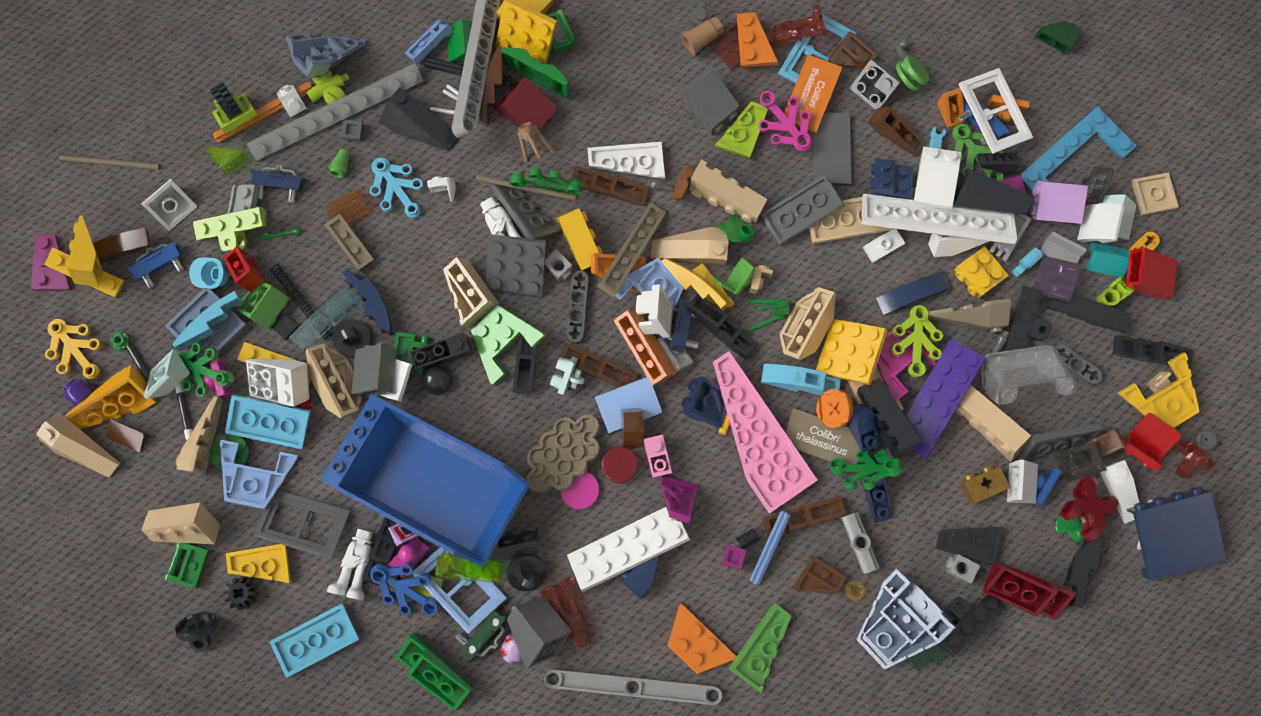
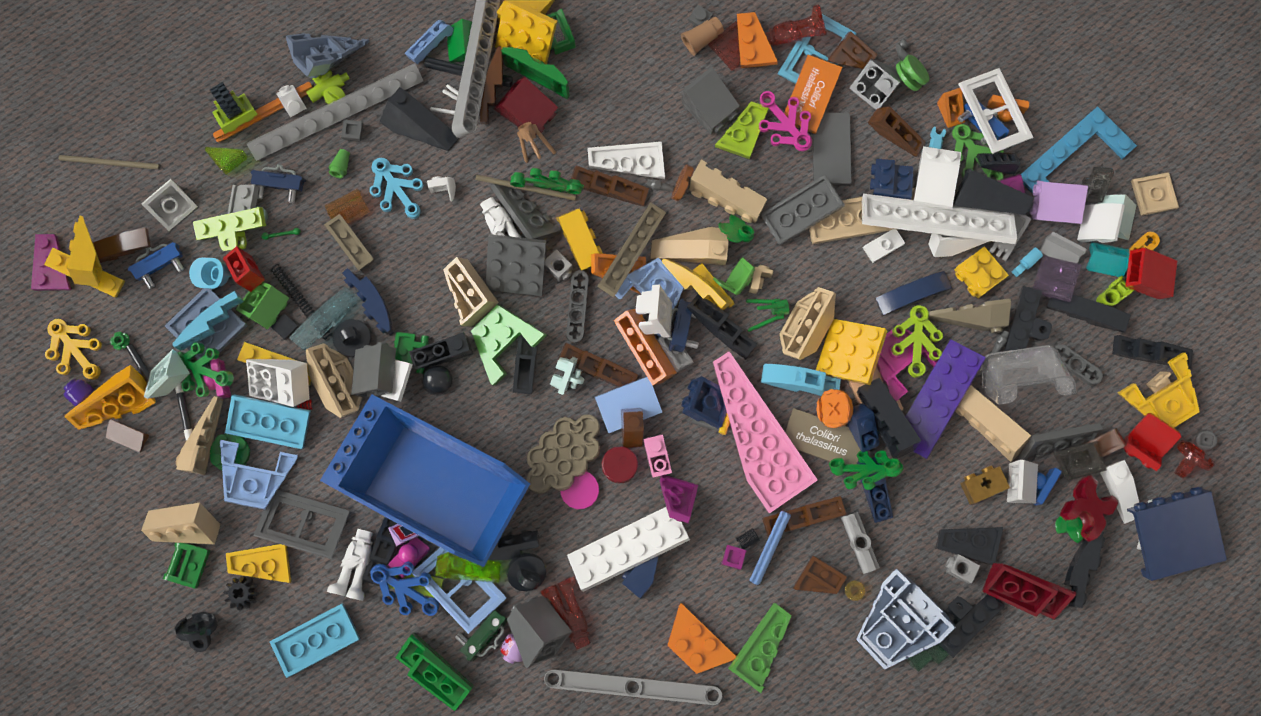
(72, 443): tan wedge -> none
(1059, 35): dark green slope -> none

